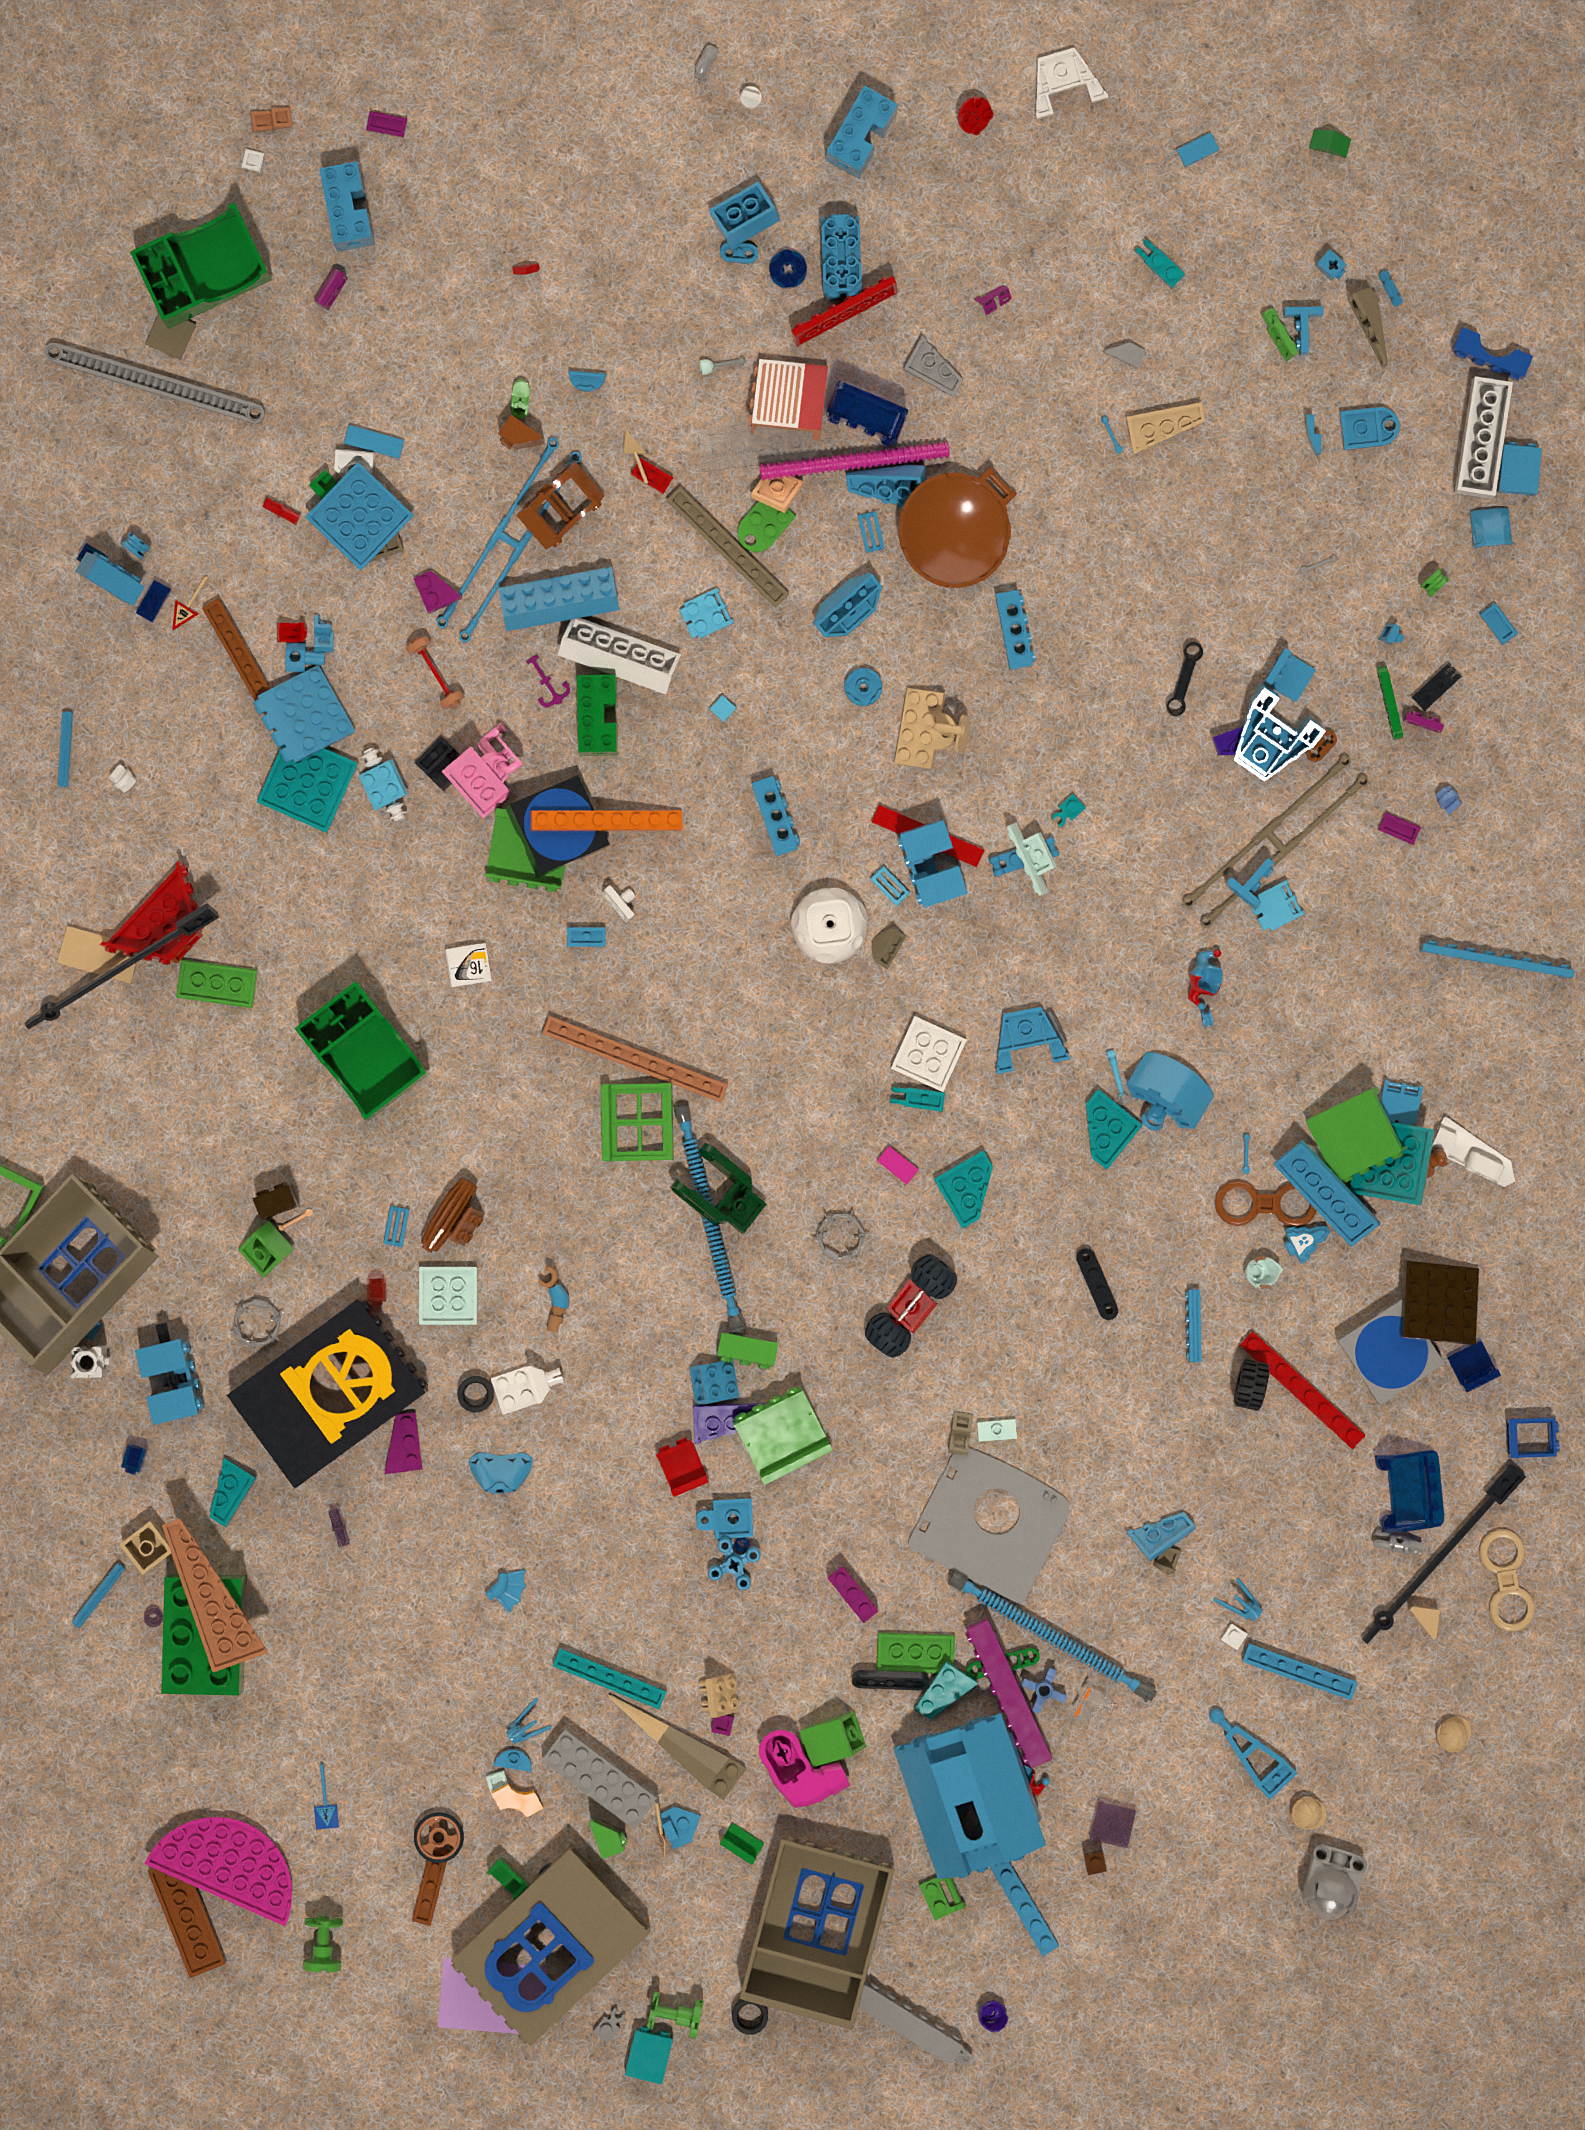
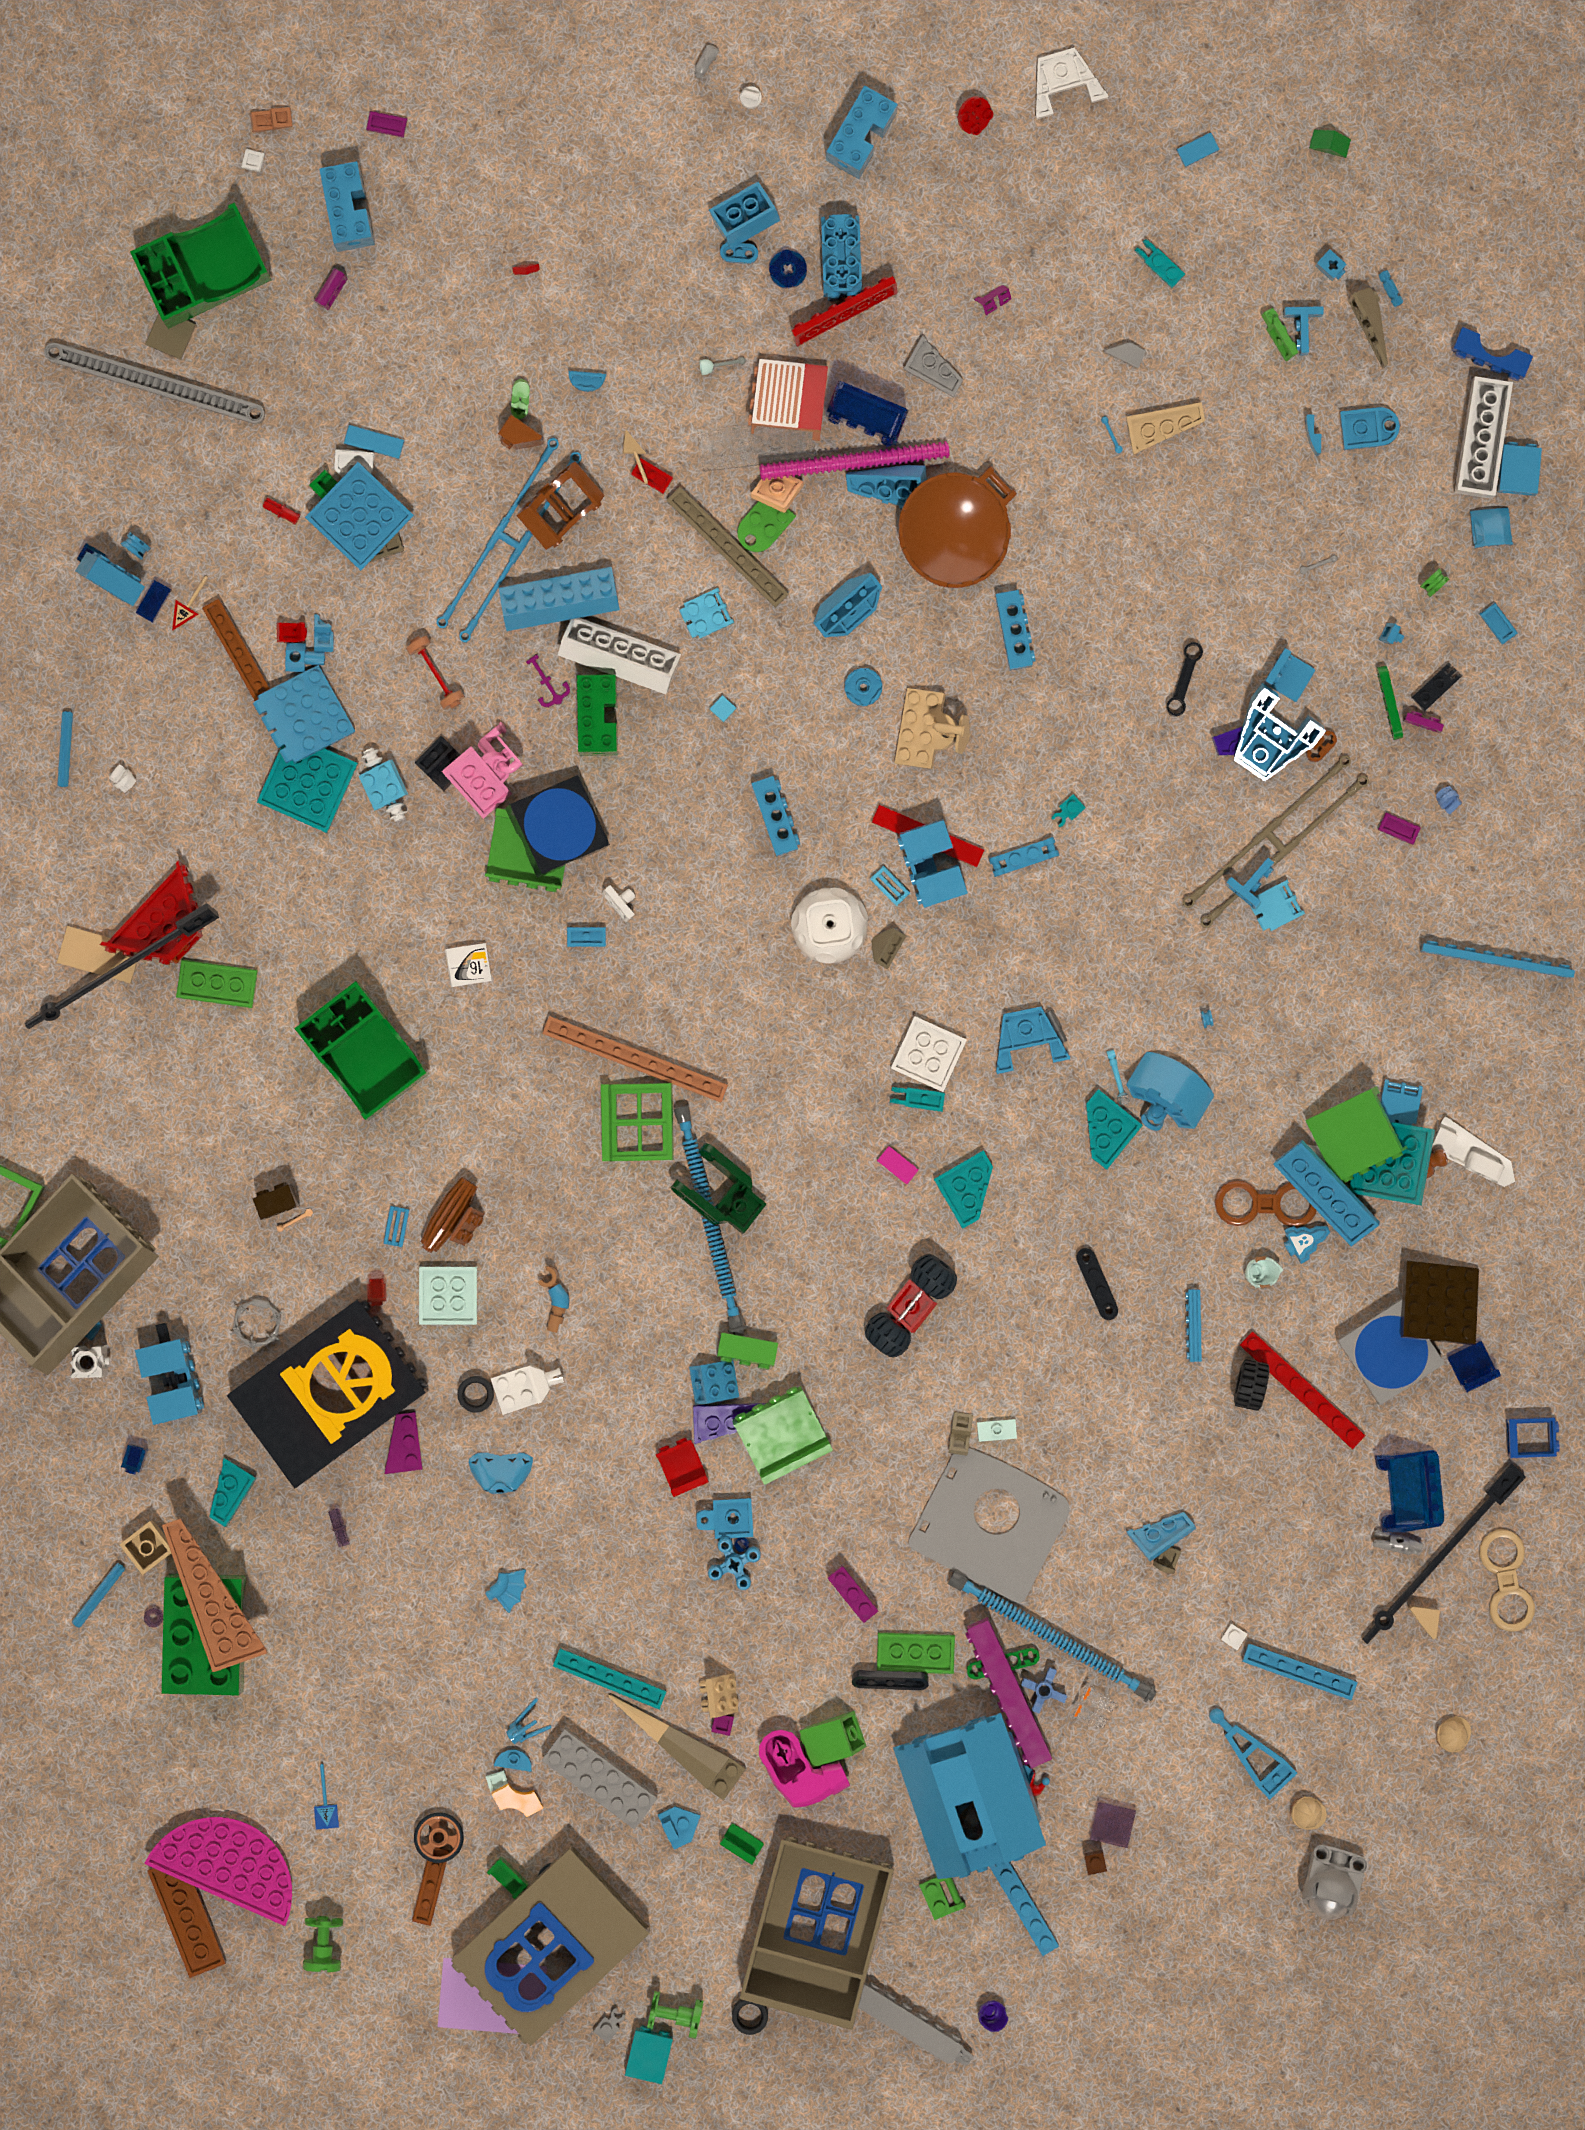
(265, 1249): bright green slope -> none
(435, 592): magenta wing -> none
(606, 820): orange plate -> none
(608, 1837): bright green slope -> none
(660, 1831): tan piece -> none
(831, 1254): light grey piece -> none
(867, 516): dark azure tile -> none
(944, 1689): teal wing -> none
(1034, 855): light aqua bracket -> none
(1205, 978): dark azure piece -> none
(1246, 1169): dark azure hinge -> none
(1251, 1610): dark azure plant -> none

